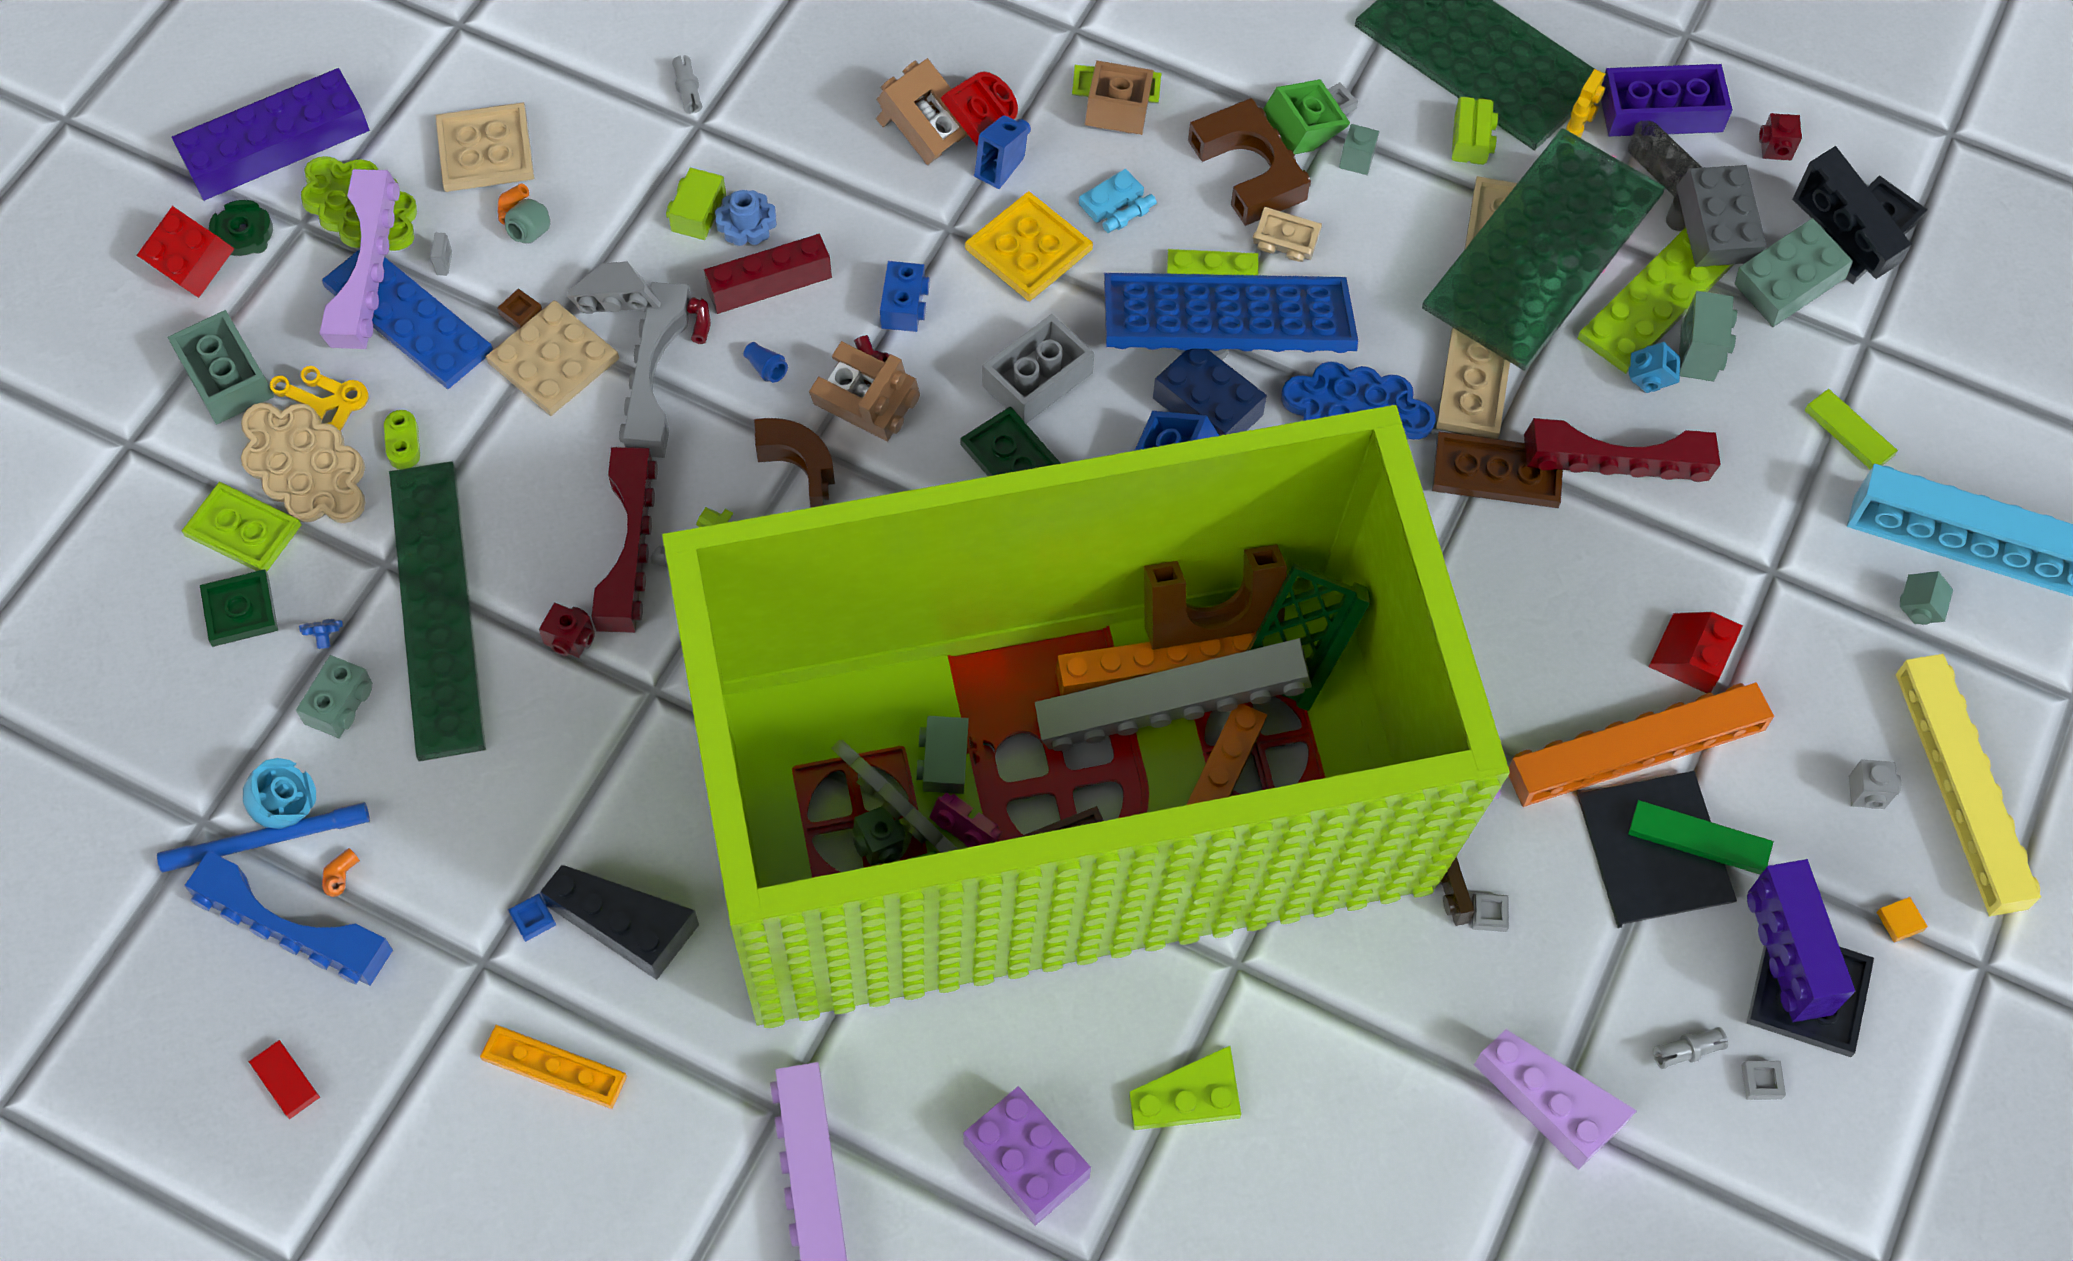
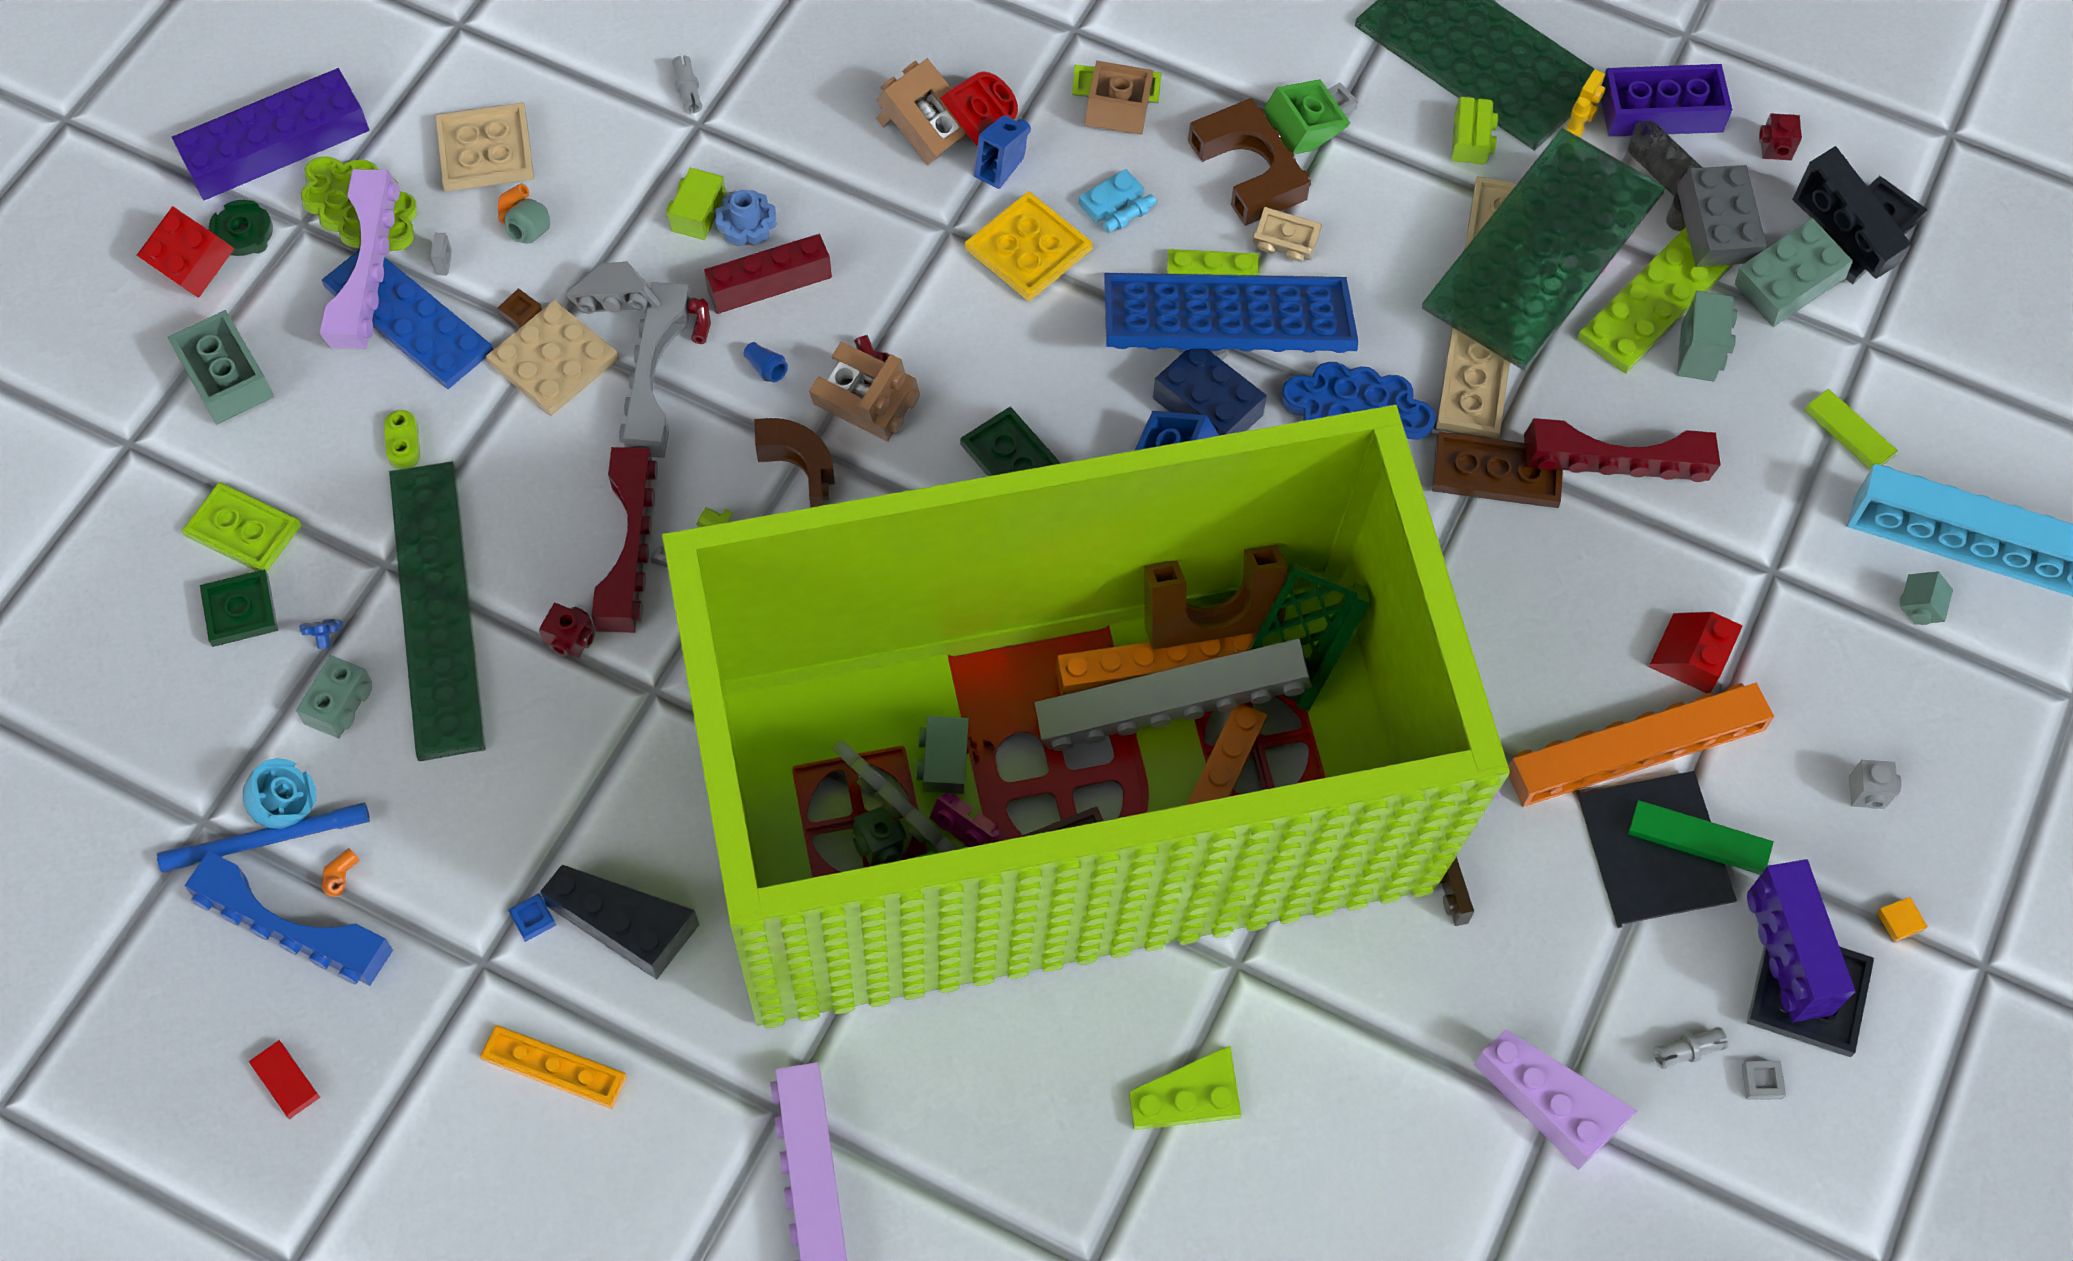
(303, 462): tan plate -> none
(321, 405): yellow plant -> none
(903, 296): blue brick -> none
(1026, 1155): medium lavender brick -> none
(1038, 368): light grey brick -> none
(1359, 149): sand green brick -> none
(1490, 912): light grey tile -> none
(1655, 367): dark azure brick -> none
(1968, 785): light yellow brick -> none

